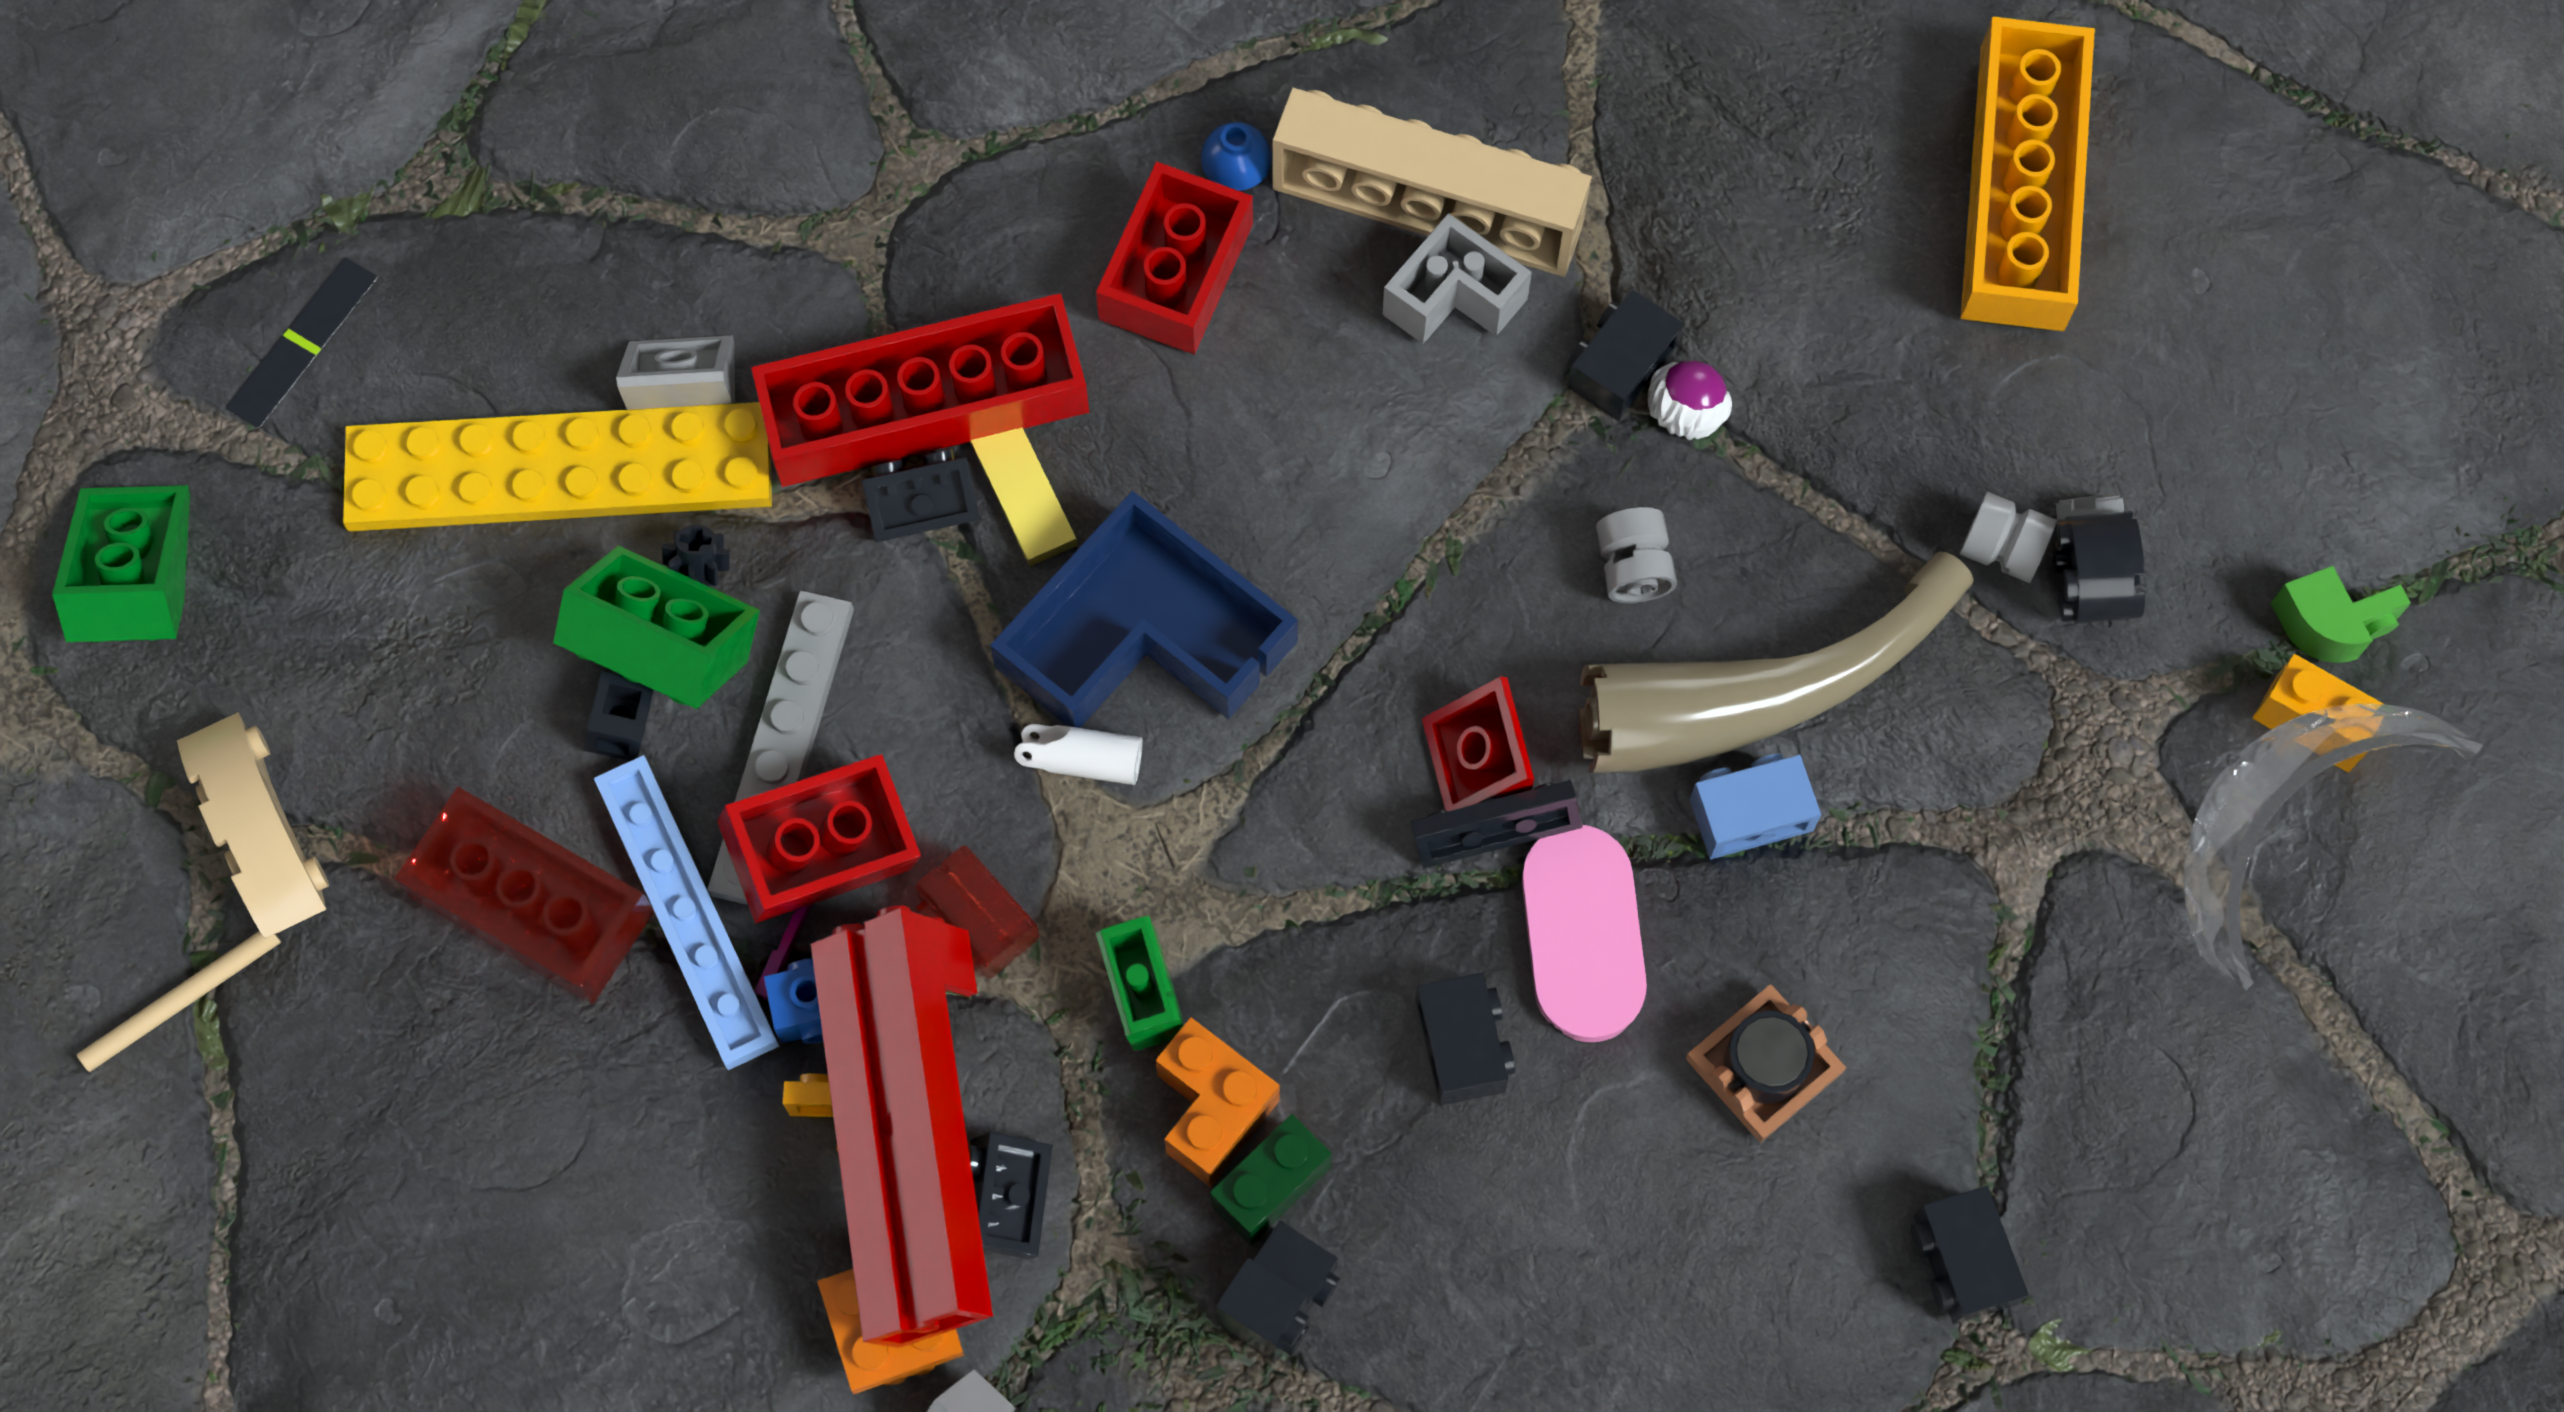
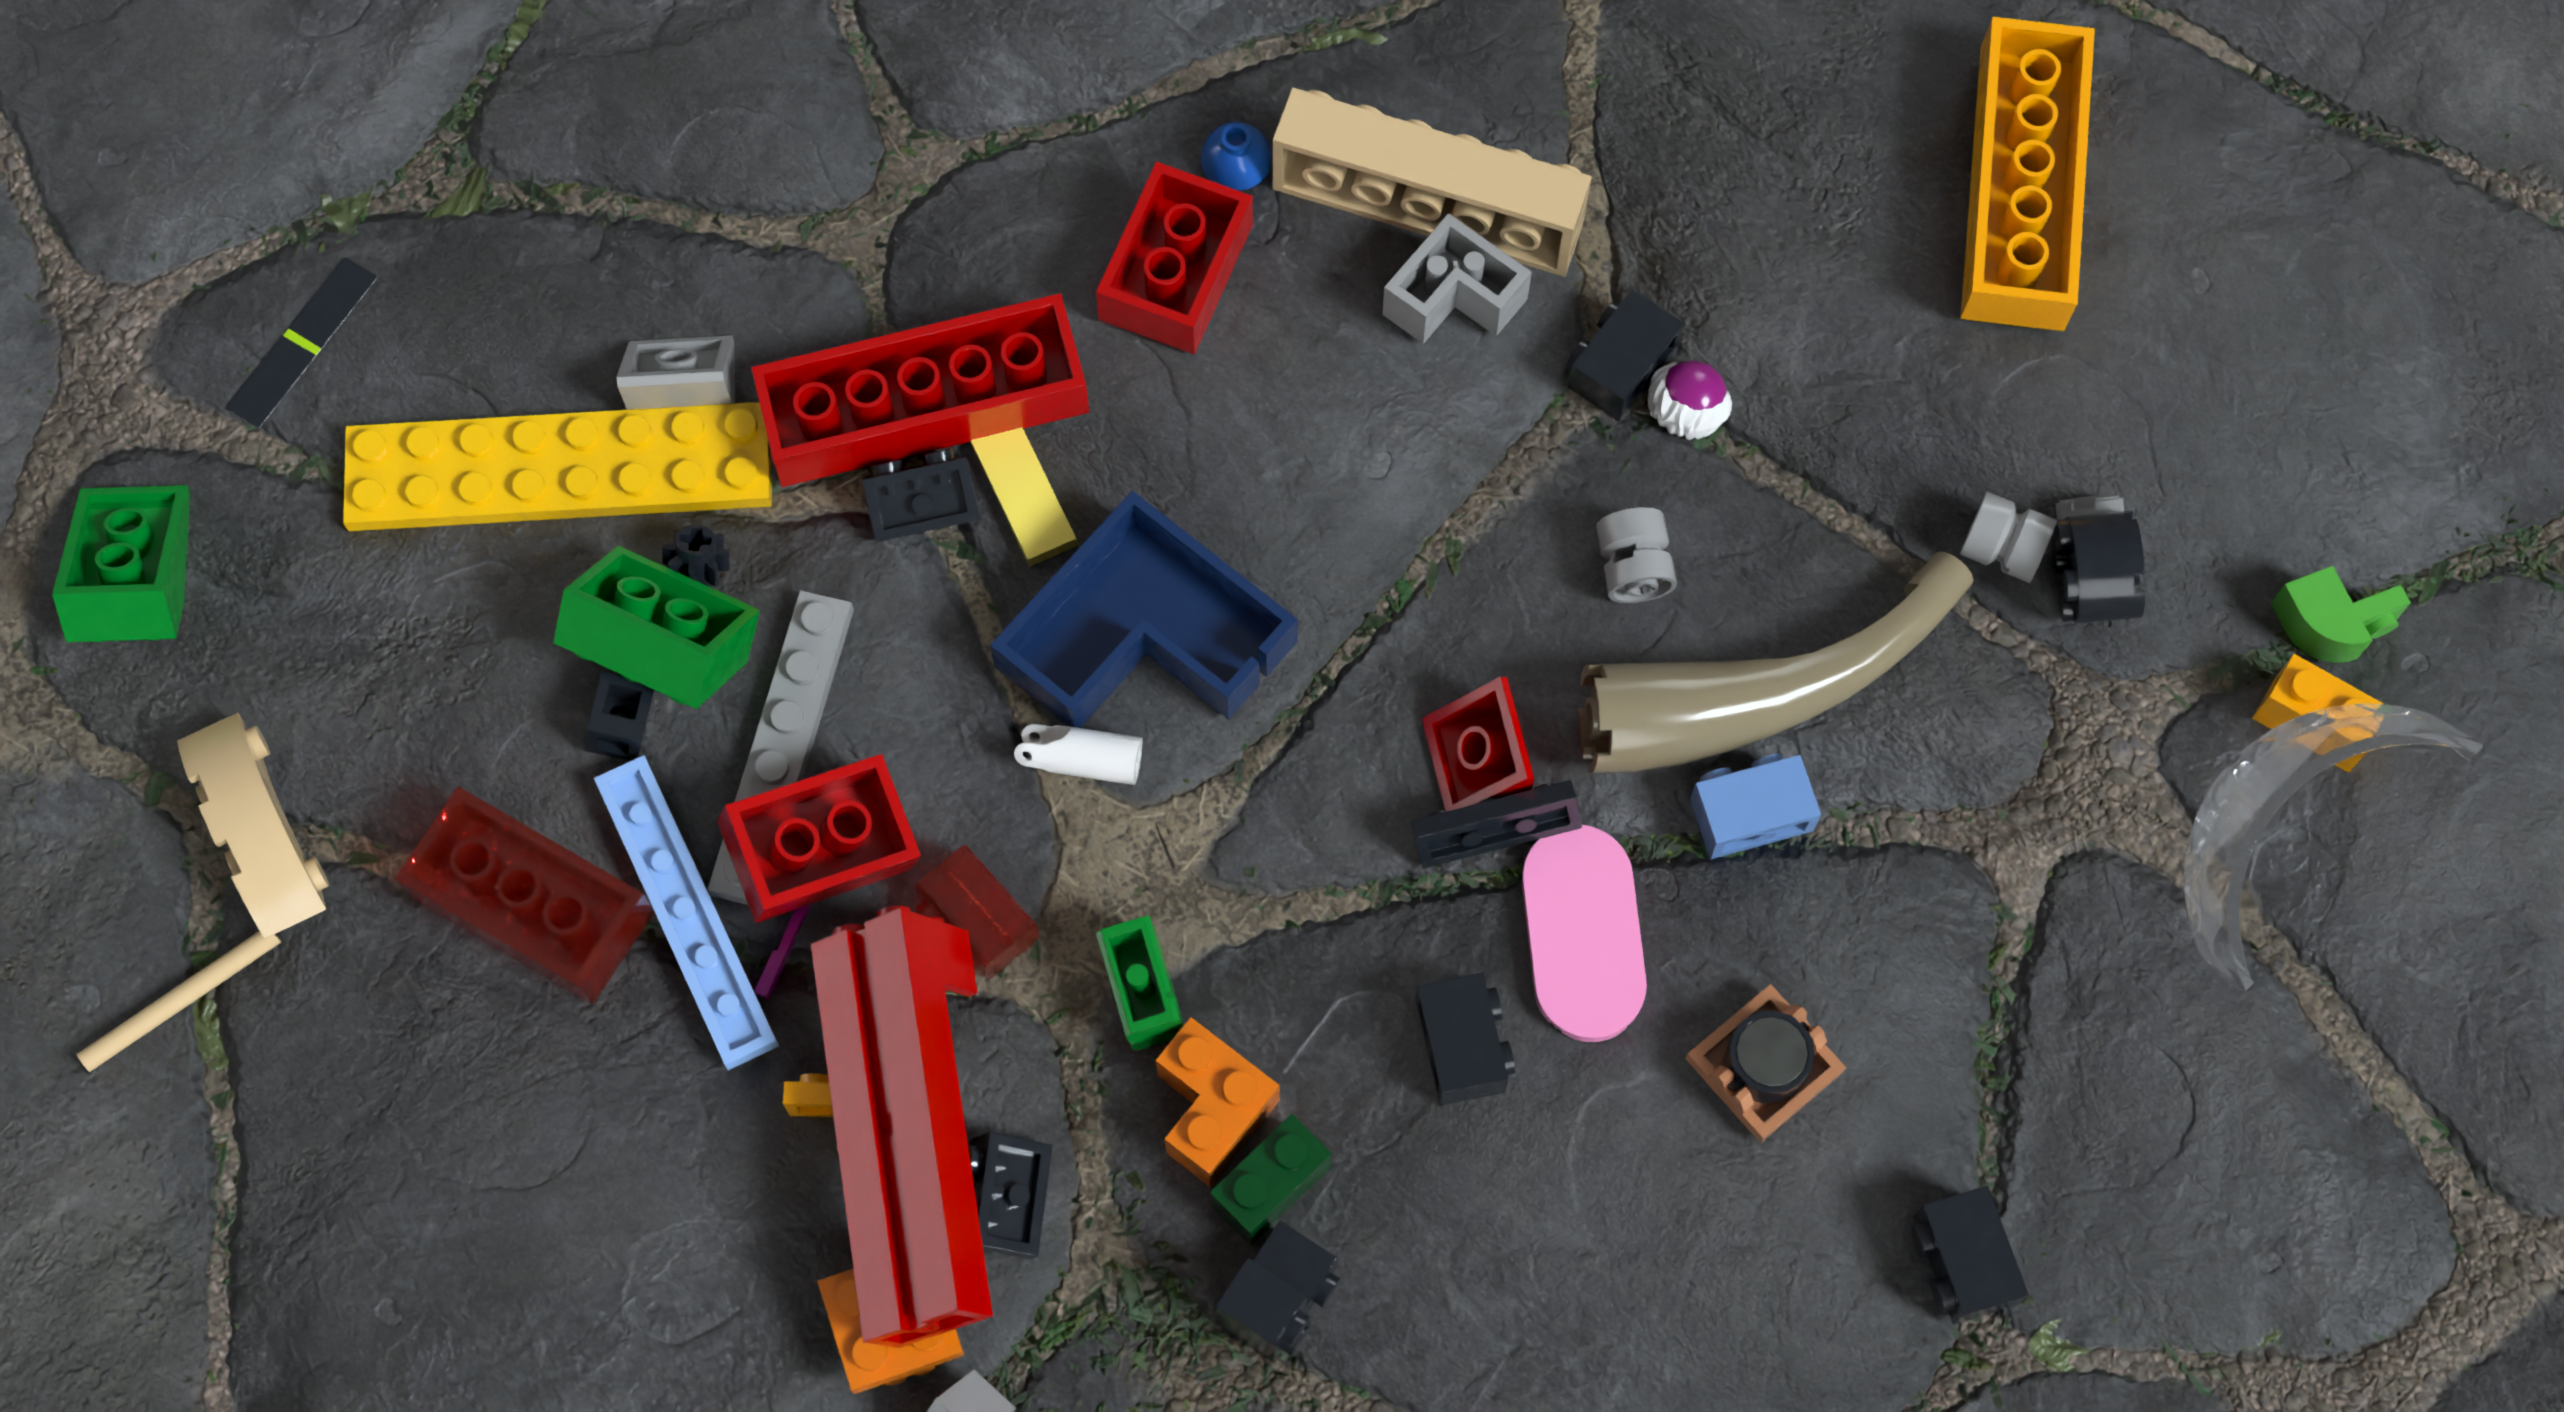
(795, 1003): blue brick -> none

